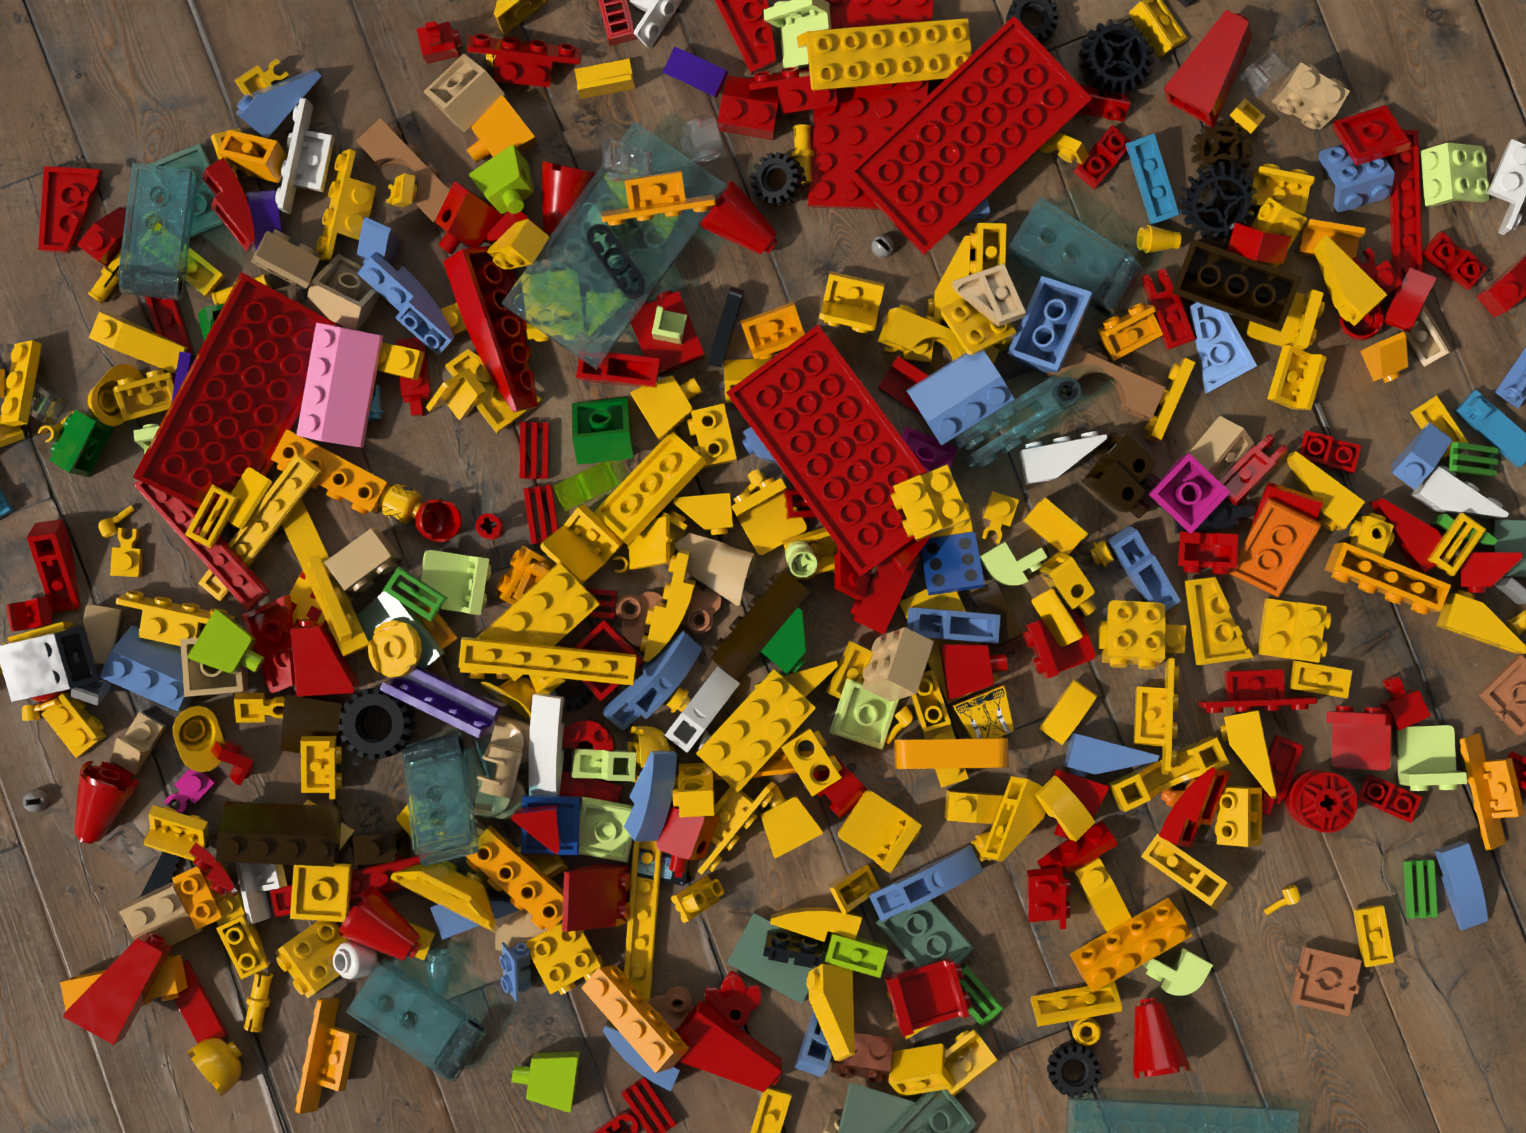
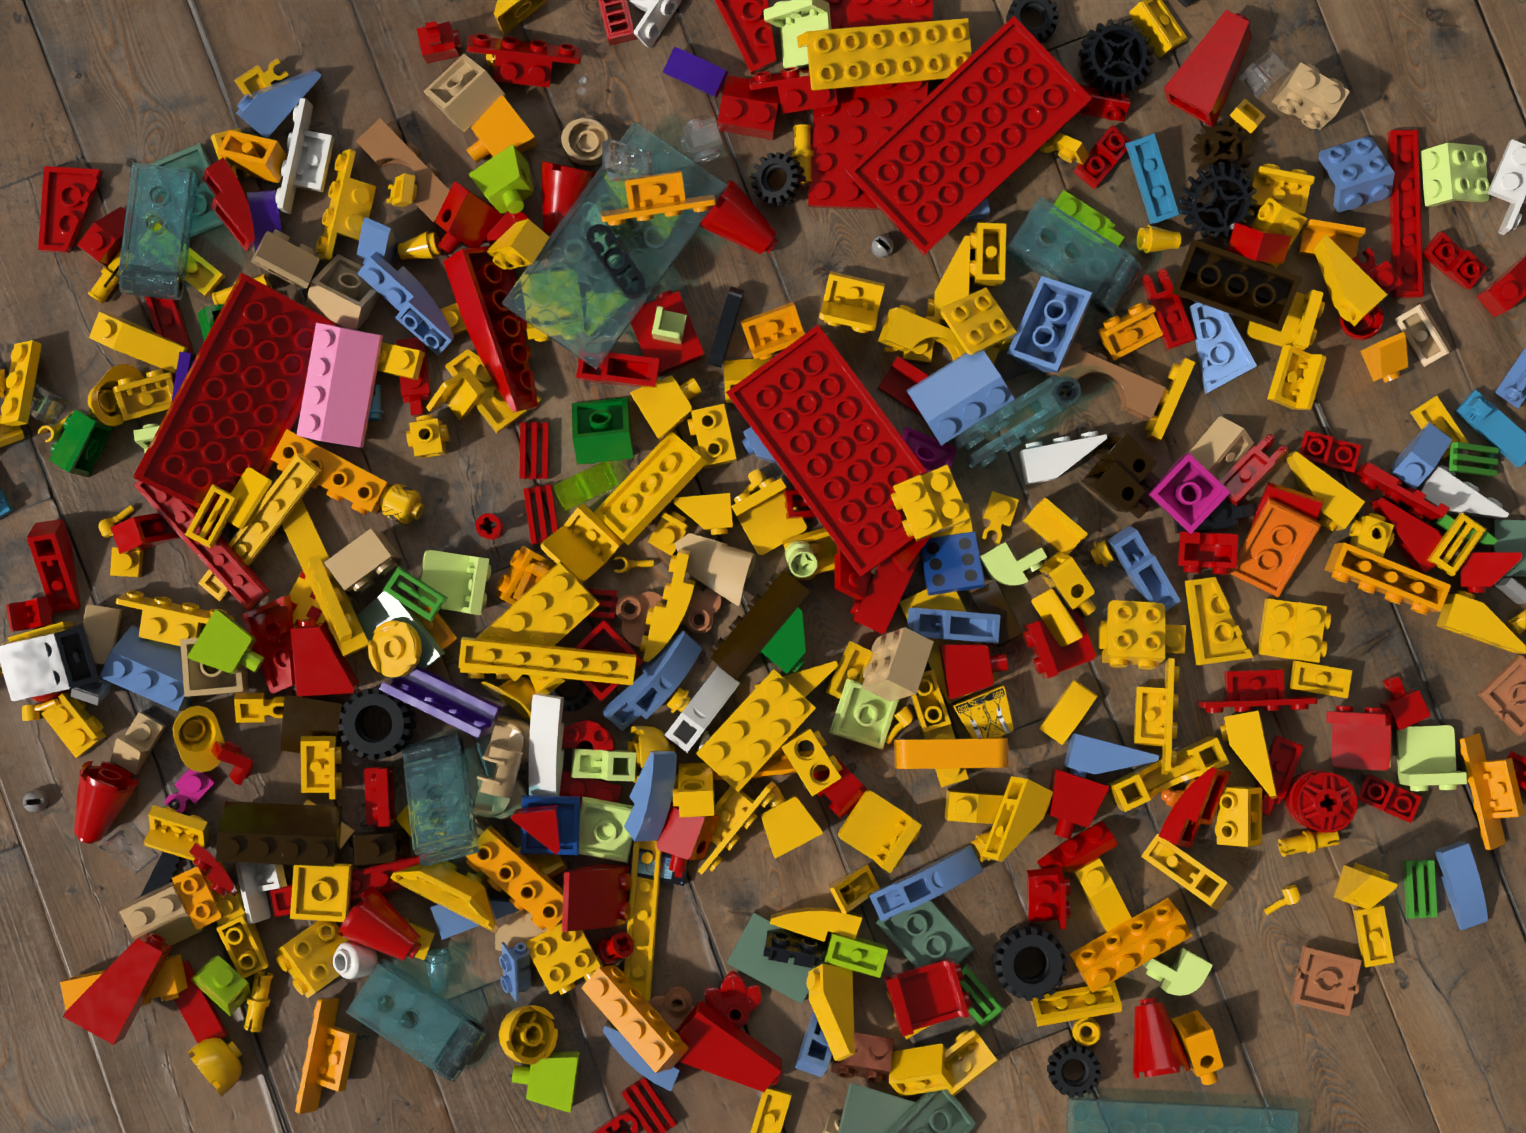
(142, 533): none -> red slope
(222, 984): none -> lime torso
(379, 796): none -> red bracket
(420, 247): none -> yellow cone
(432, 446): none -> yellow brick
(438, 520): red hair -> none
(528, 1034): none -> yellow cylinder
(584, 140): none -> tan piece
(604, 78): yellow panel -> none
(615, 947): none -> red bush
(651, 545): yellow piece -> none
(697, 897): yellow hips -> none
(992, 295): tan wing -> none
(1046, 979): none -> black tyre
(1065, 807): yellow slope -> none
(1088, 217): none -> lime hinge
(1199, 1046): none -> light orange torso
(1307, 842): none -> yellow pin
(1363, 886): none -> yellow slope
(1371, 135): red tile -> none
(1409, 300): red slope -> none
(1411, 499): none -> red wing

